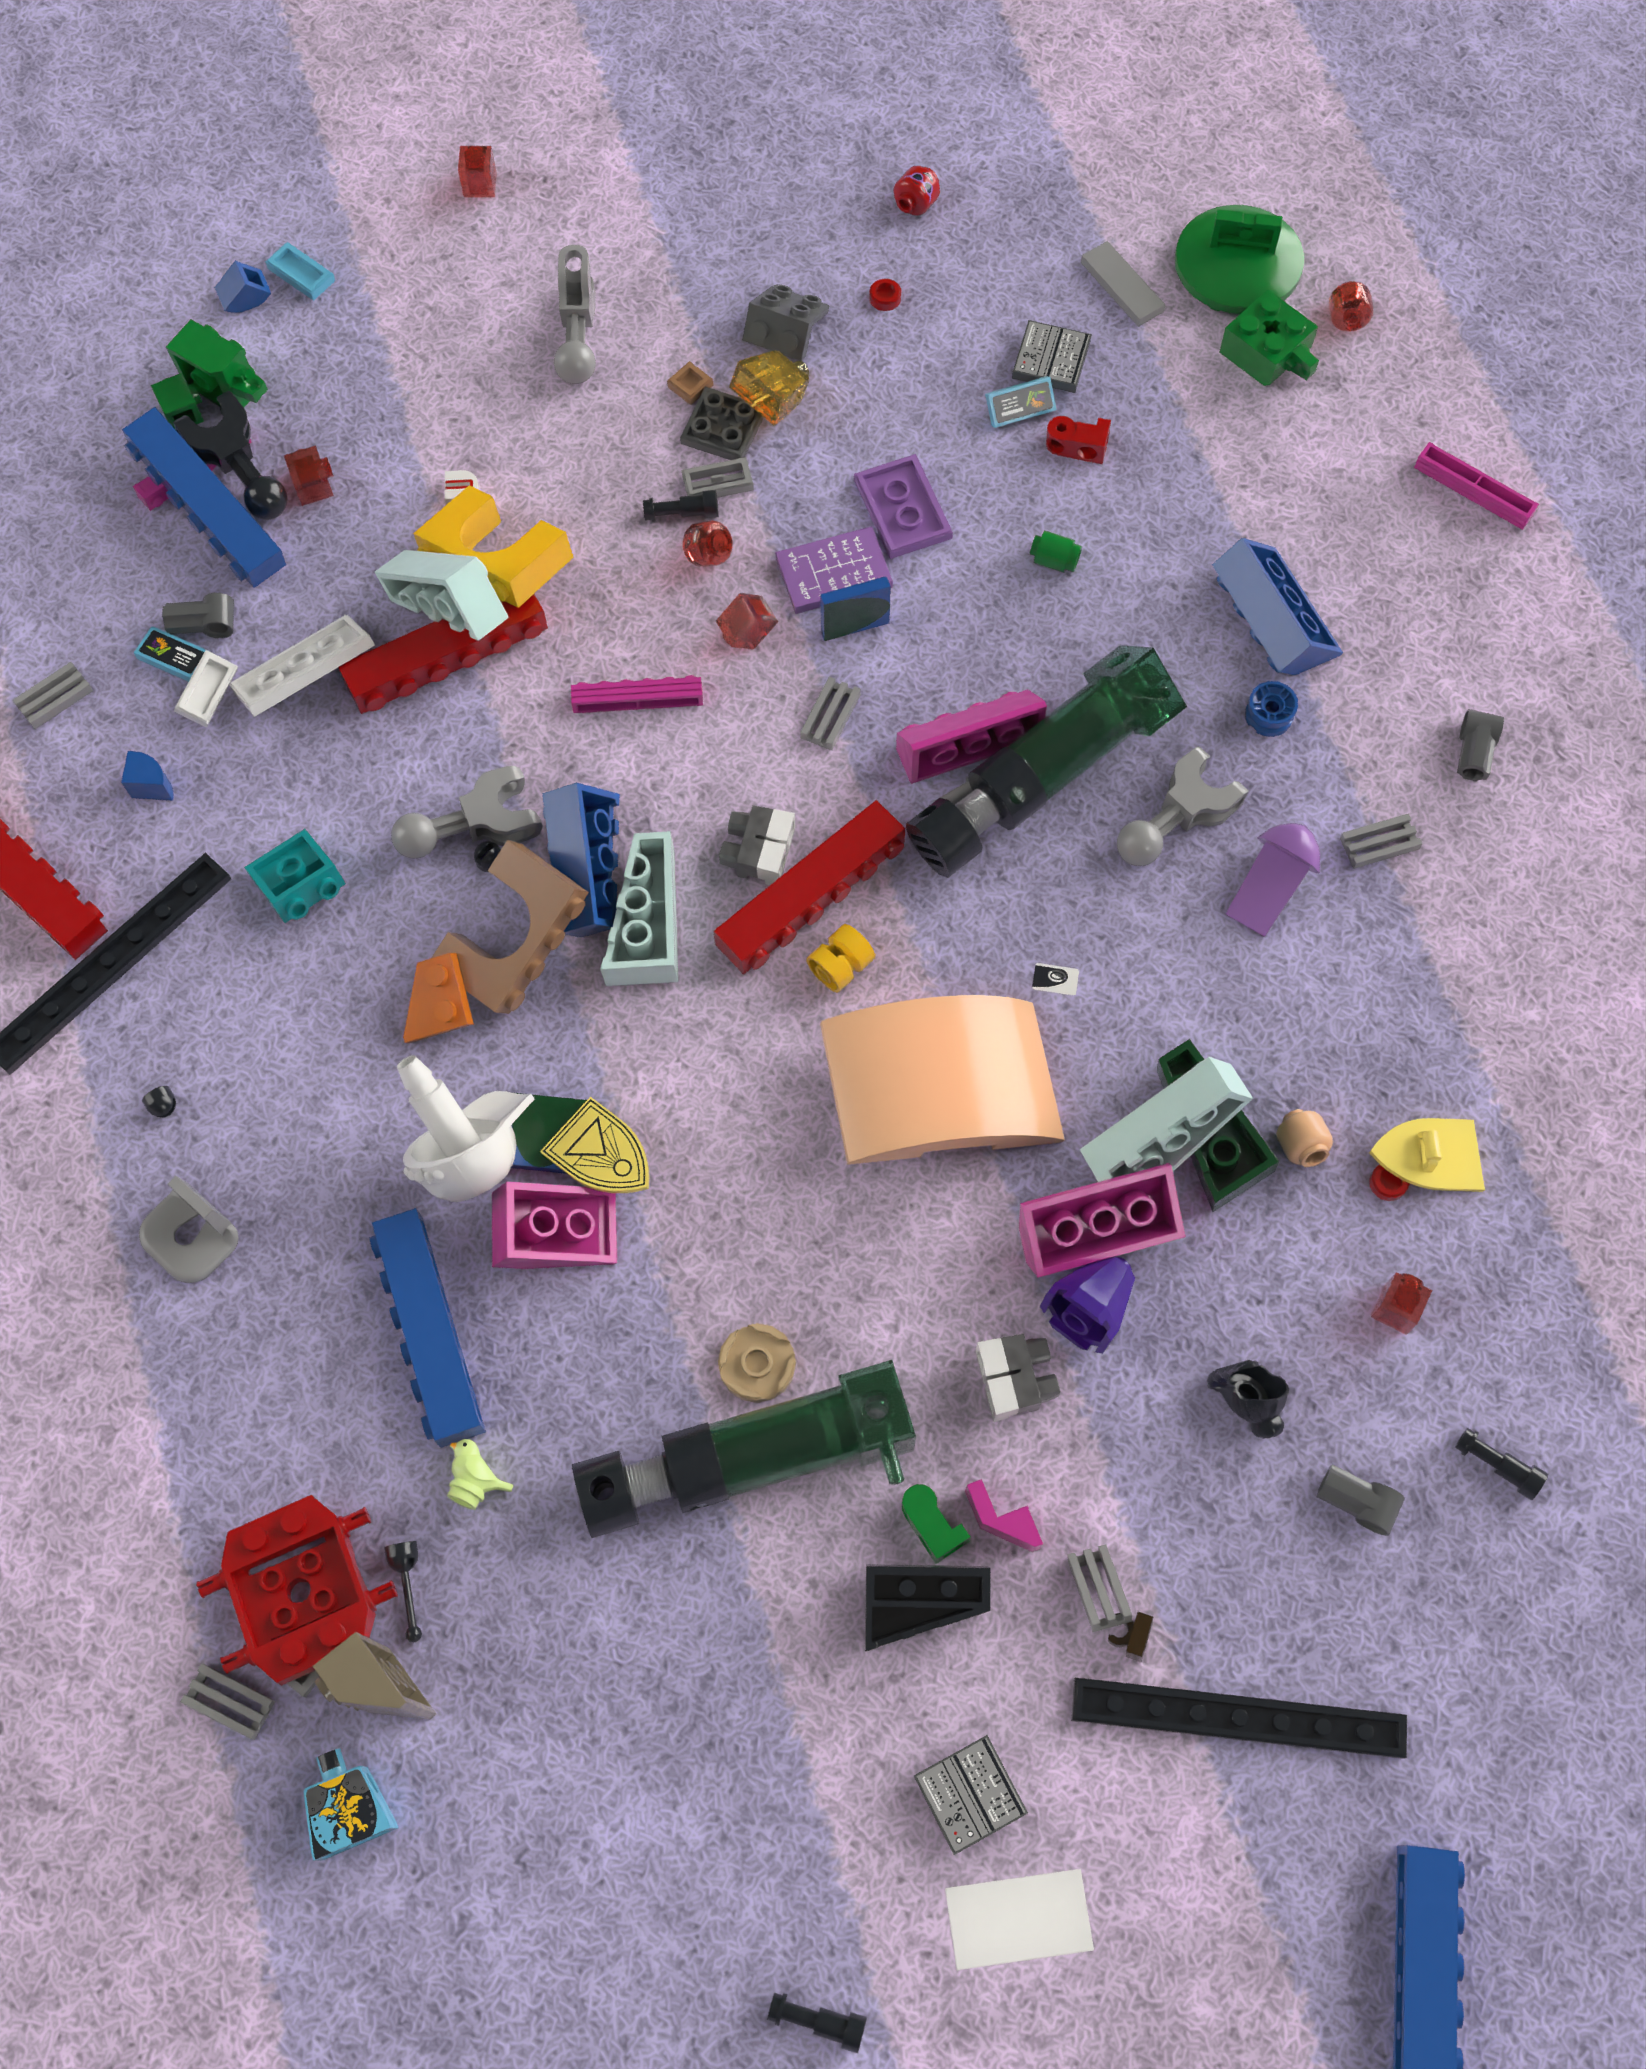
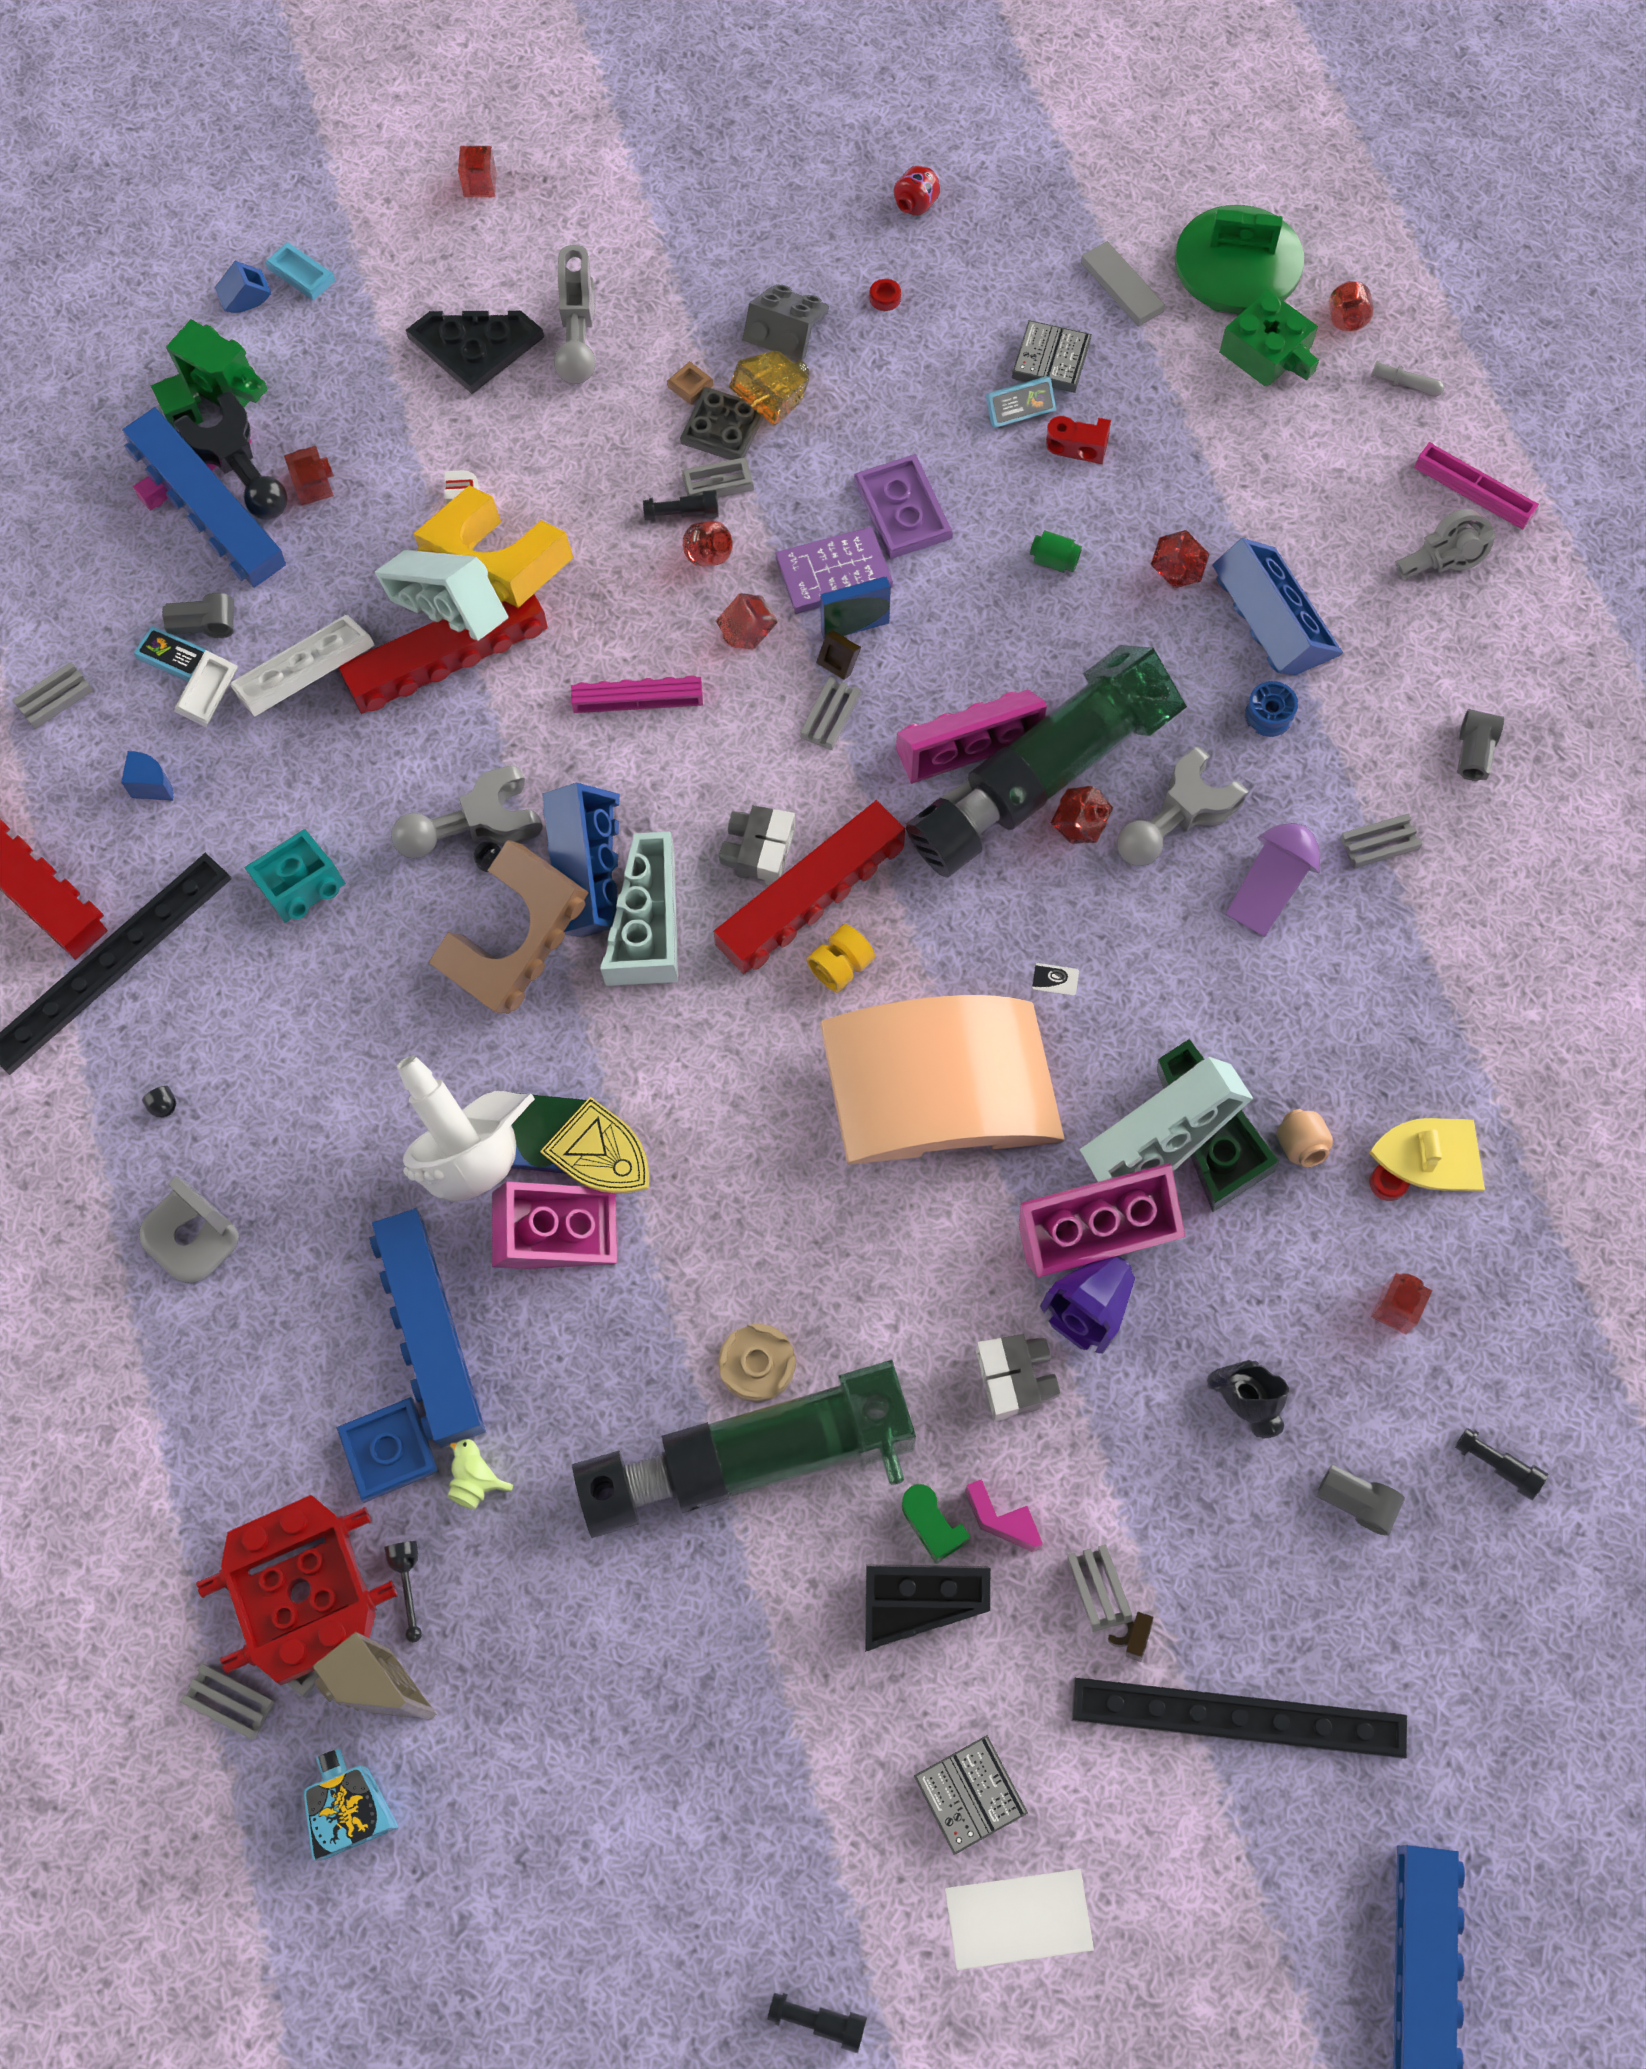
(387, 1450): none -> blue plate
(437, 999): orange wing -> none
(474, 344): none -> black plate
(838, 654): none -> dark brown tile
(1082, 815): none -> clear red brick
(1180, 559): none -> clear red brick
(1417, 382): none -> light grey piece
(1451, 545): none -> light grey pin

